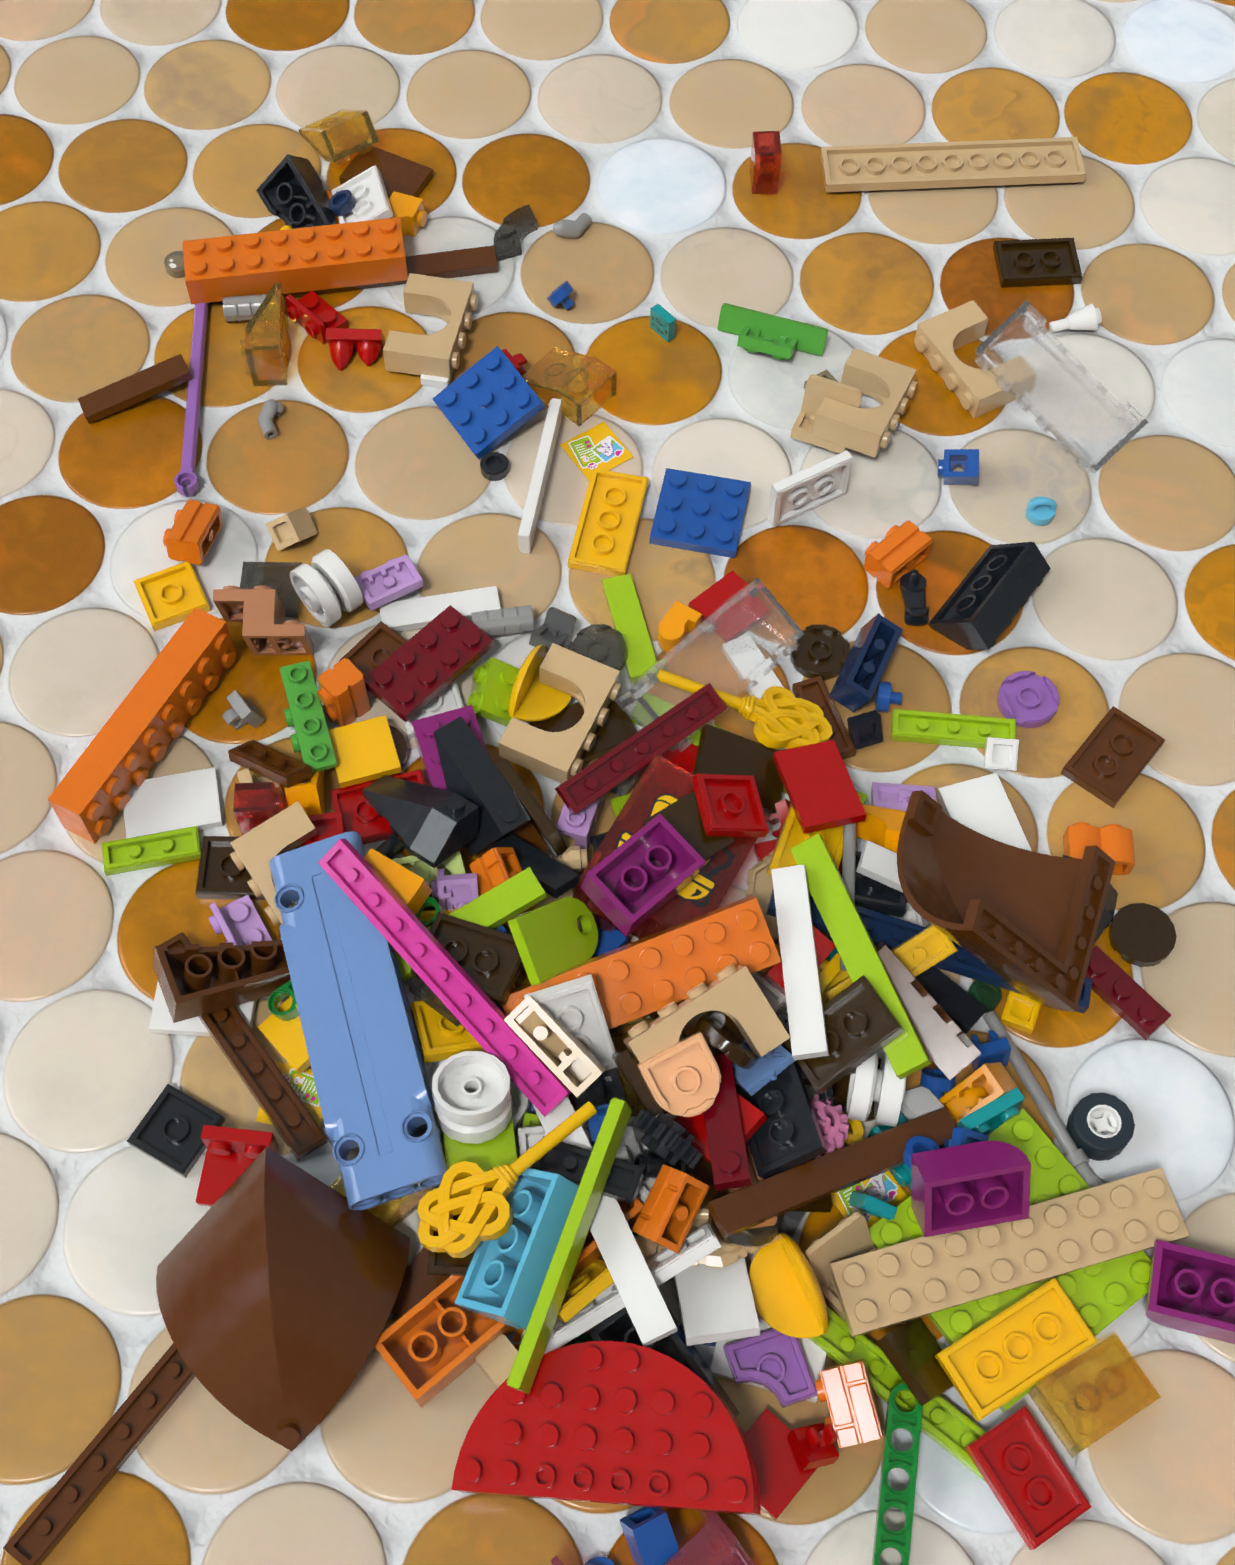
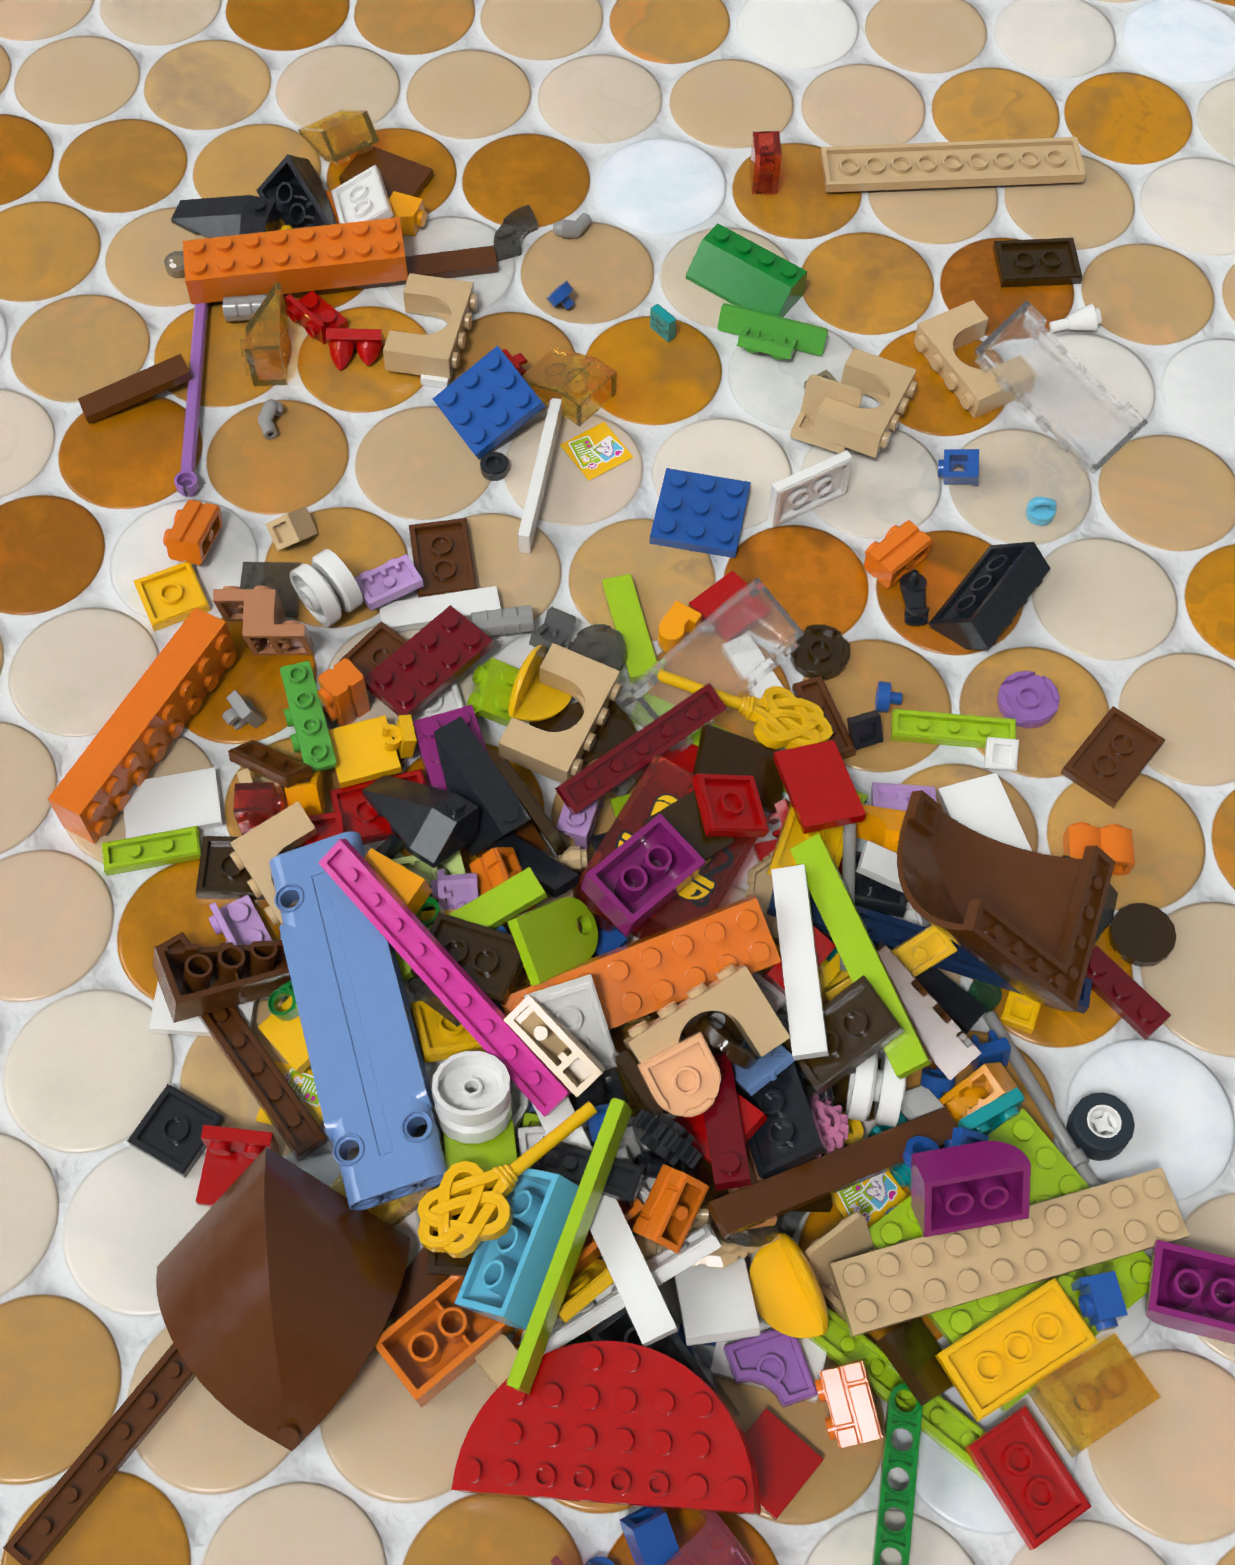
(227, 215): none -> black wedge
(342, 202): dark blue tile -> none
(403, 736): none -> yellow tile
(443, 556): none -> reddish brown tile
(608, 522): yellow tile -> none
(746, 273): none -> green slope
(814, 1445): red tile -> none
(866, 663): dark blue brick -> none
(872, 1205): teal tile -> none
(1101, 1300): none -> blue brick

